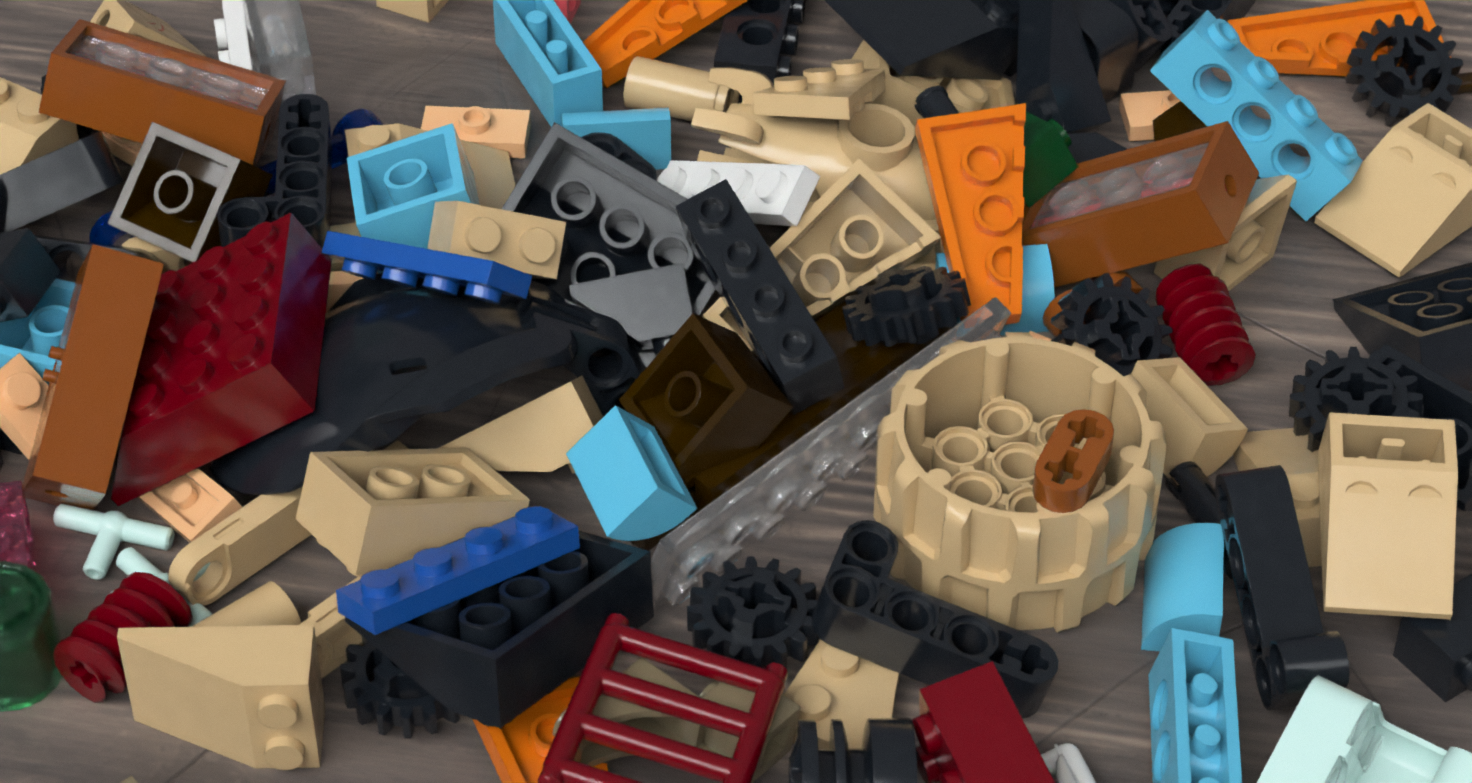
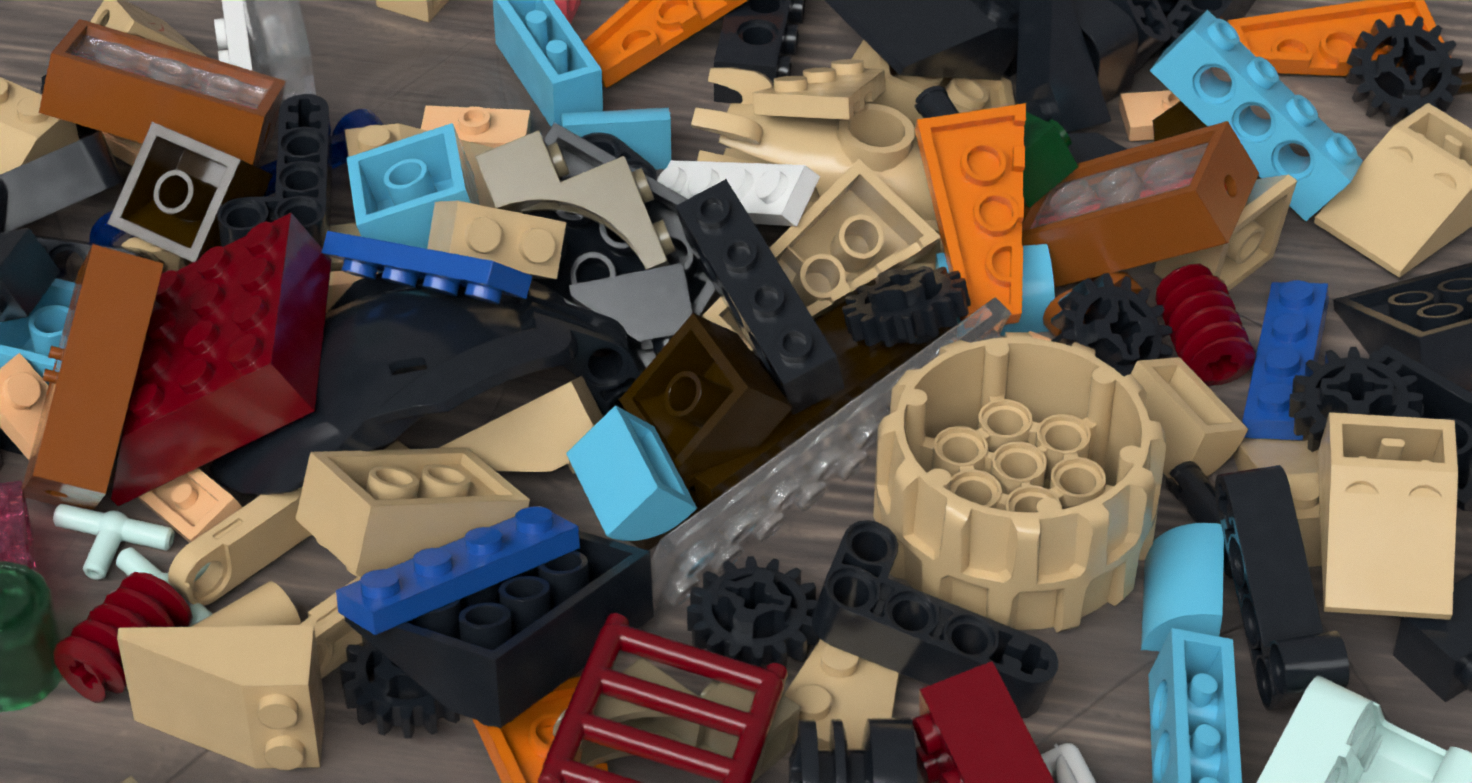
(526, 179): none -> arch
(679, 87): tan pin -> none
(1061, 457): dark orange beam -> none
(1287, 341): none -> blue plate

